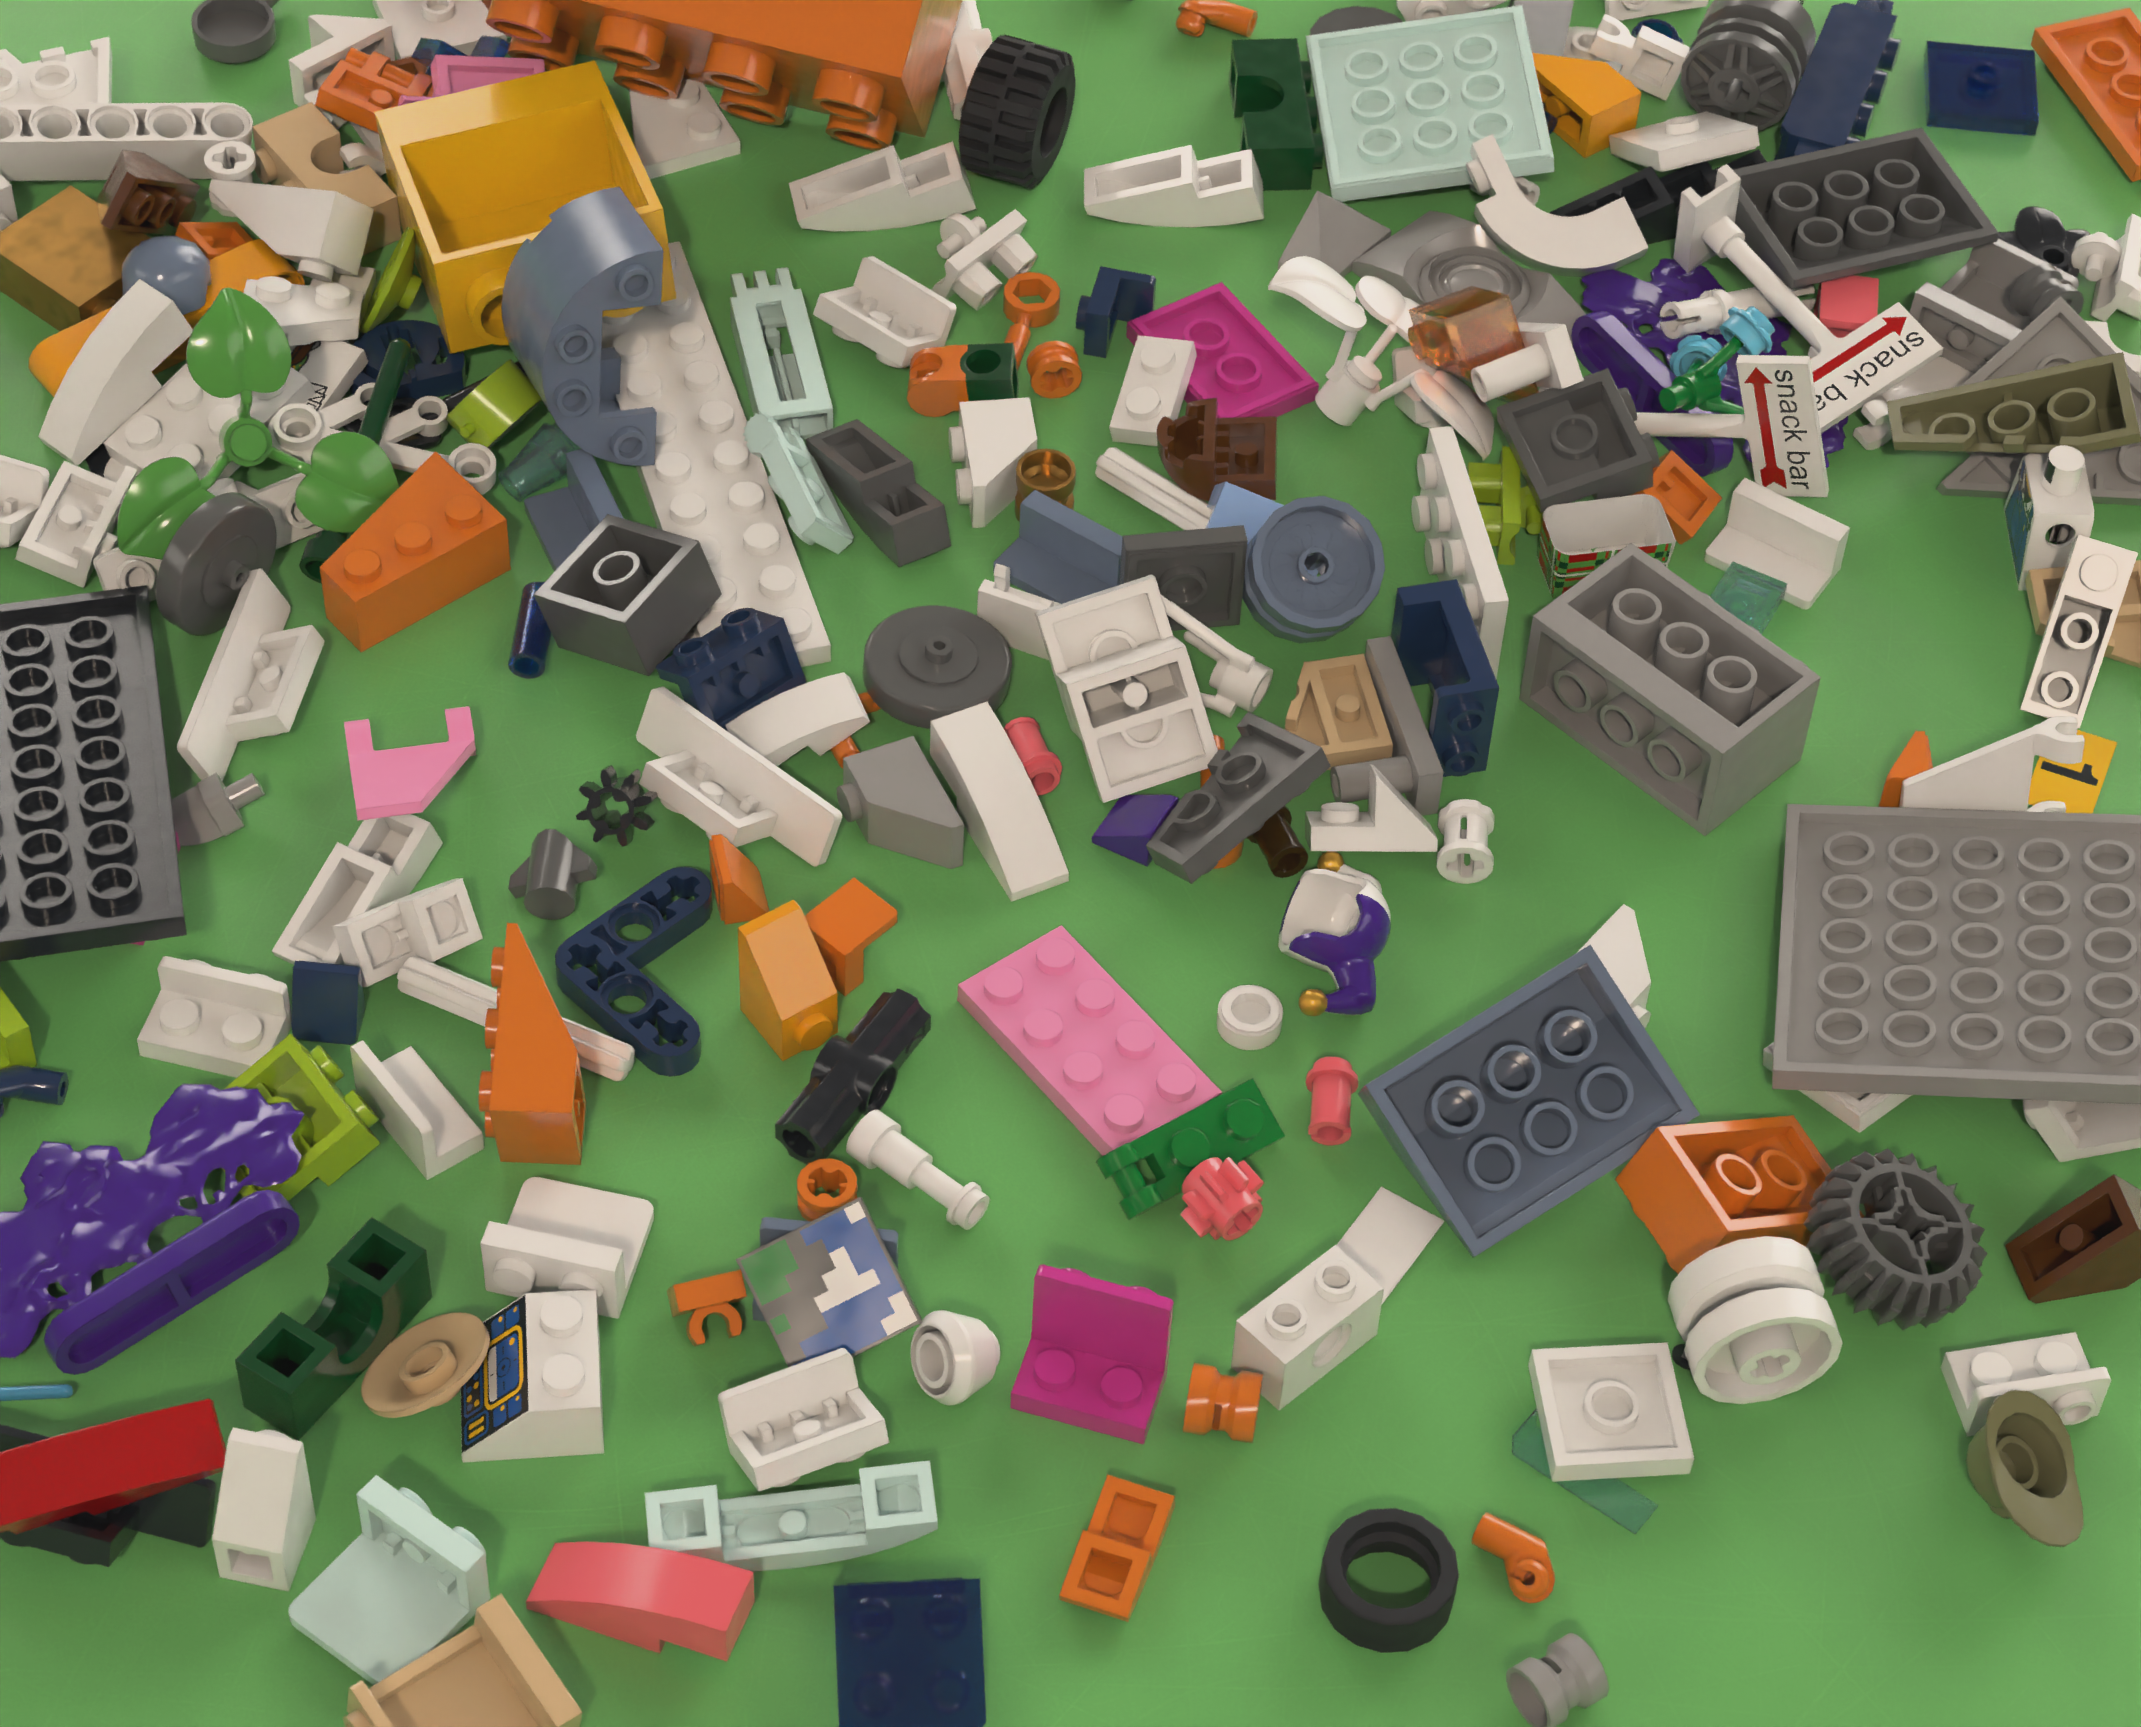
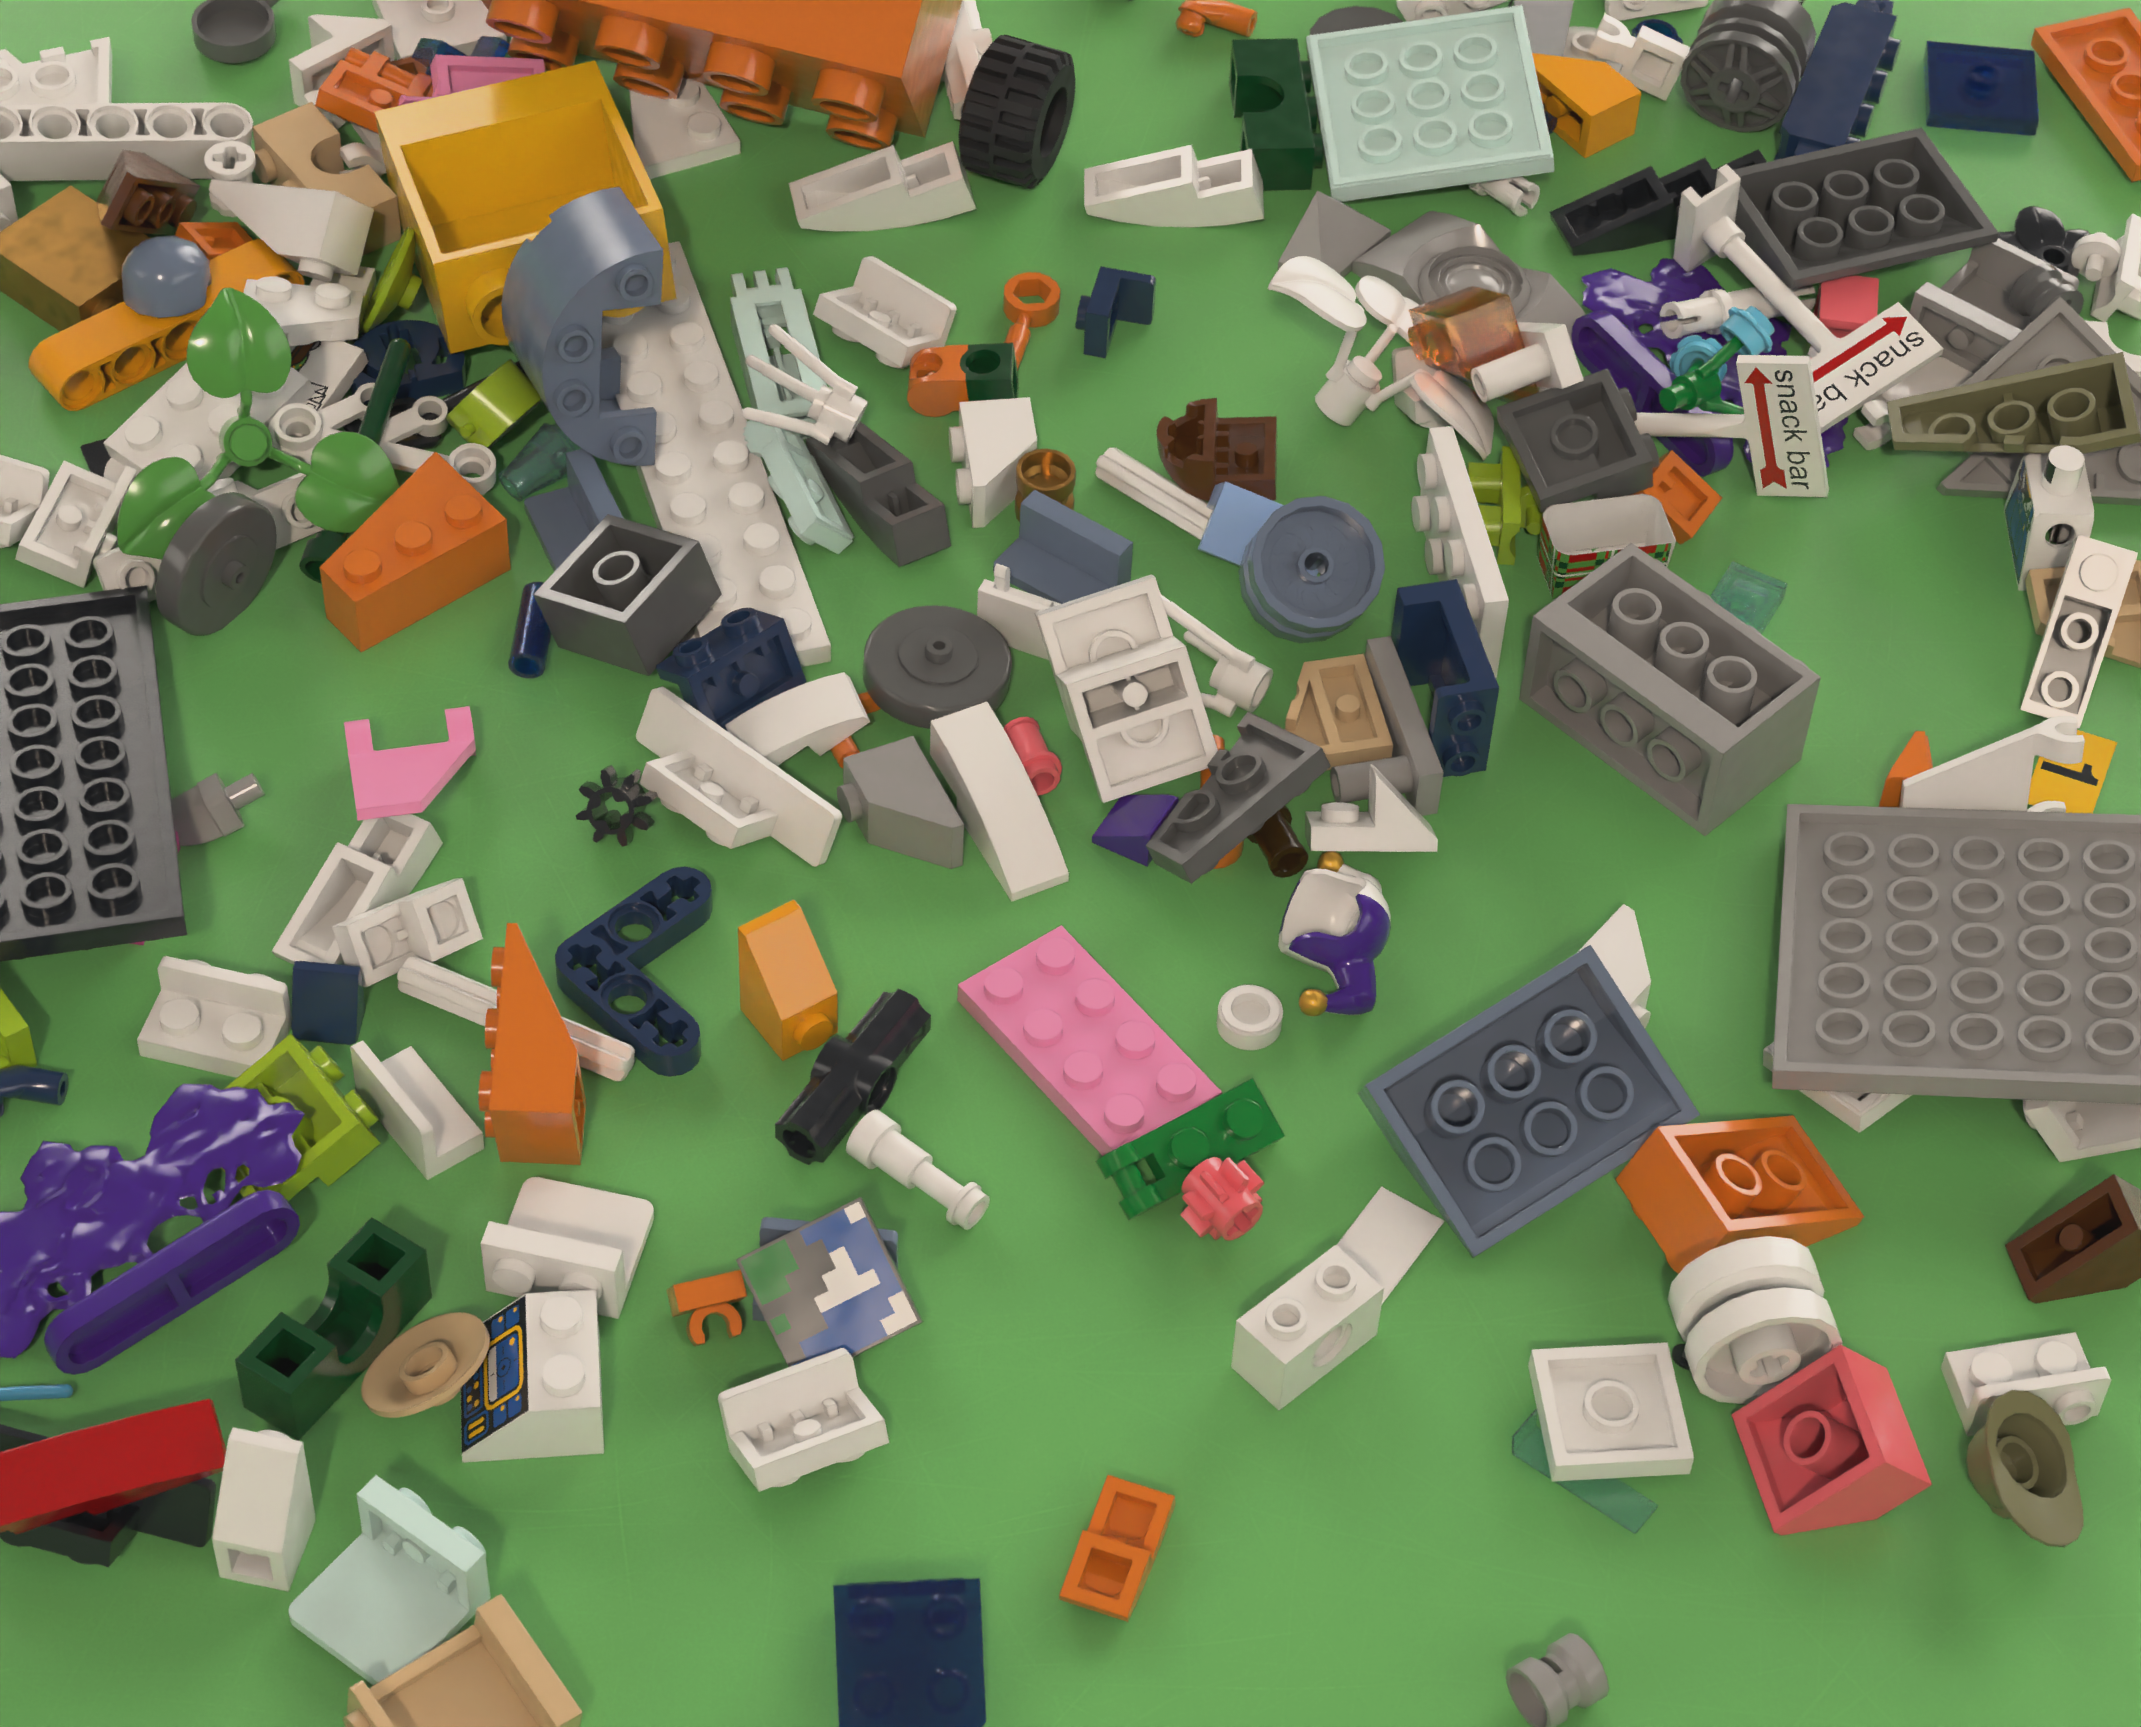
(113, 372): white slope -> none
(252, 679): white bracket -> none
(552, 875): dark grey piece -> none
(645, 1595): coral slope -> none
(735, 883): orange slope -> none
(797, 1526): light aqua slope -> none
(829, 1175): orange bush -> none
(835, 409): none -> white plant
(845, 927): orange panel -> none
(953, 1356): white cone -> none
(977, 251): white hips -> none
(1057, 381): orange bush -> none
(1094, 1354): dark pink bracket -> none
(1152, 388): white plate -> none
(1193, 569): dark grey tile -> none
(1223, 1403): orange wheel -> none
(1235, 355): dark pink tile -> none
(1331, 1088): coral pin -> none
(1404, 1535): black tyre -> none
(1461, 841): white bush -> none
(1523, 1555): orange arm -> none
(1547, 241): white arch -> none
(1684, 141): white plate -> none
(1780, 541): white panel -> none
(1831, 1445): none -> coral slope
(1885, 1252): dark grey gear -> none

